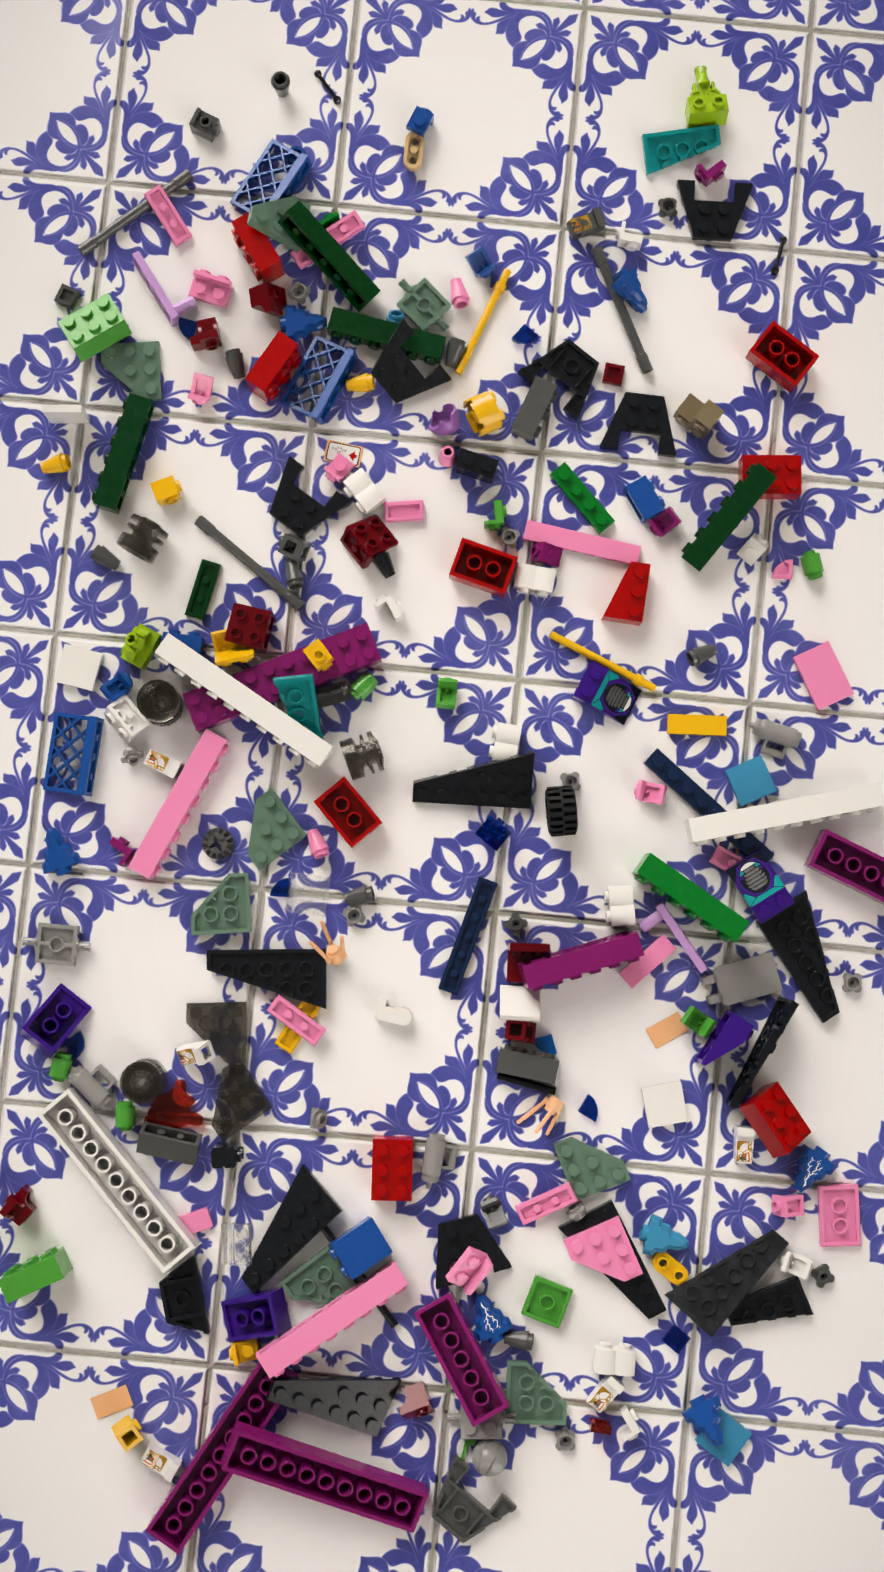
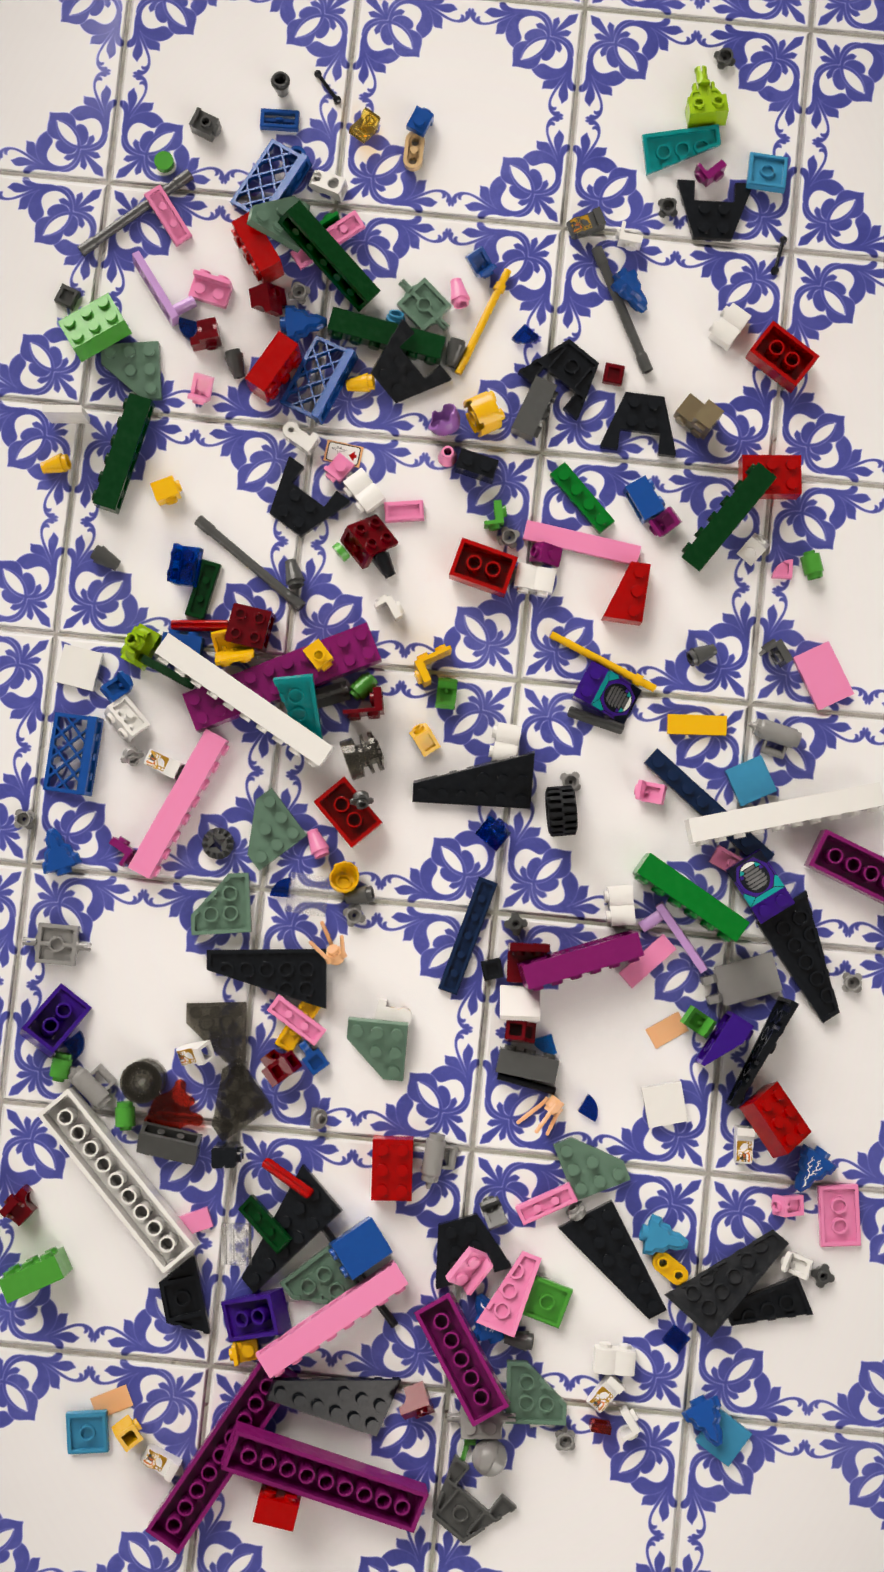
(20, 814): none -> light grey plate
(87, 1431): none -> dark azure tile
(142, 538): clear smoke wheel -> none
(151, 695): clear smoke wheel -> none
(164, 161): none -> bright green tile
(165, 671): none -> dark green tile
(185, 565): none -> clear blue bracket
(199, 625): none -> red axle
(265, 1224): none -> dark green tile
(276, 1508): none -> red brick
(279, 1066): none -> dark red brick
(282, 124): none -> blue tile
(286, 547): dark grey brick -> none
(287, 1178): none -> red axle
(300, 439): none -> white leg
(314, 1059): none -> blue plate
(329, 184): none -> white leg
(340, 551): none -> bright green tile
(344, 877): none -> yellow hair
(361, 799): none -> dark grey plate
(365, 126): none -> clear yellow bracket
(374, 712): none -> dark red bracket
(381, 1044): none -> sand green plate
(421, 673): none -> yellow bracket
(424, 739): none -> yellow bracket
(492, 969): none -> black tile
(508, 1302): none -> bright pink wing
(595, 720): none -> dark grey axle
(605, 1250): bright pink plate -> none
(728, 54): none -> dark grey plate
(729, 326): none -> white brick
(767, 172): none -> dark azure tile
(780, 653): none -> dark grey bracket

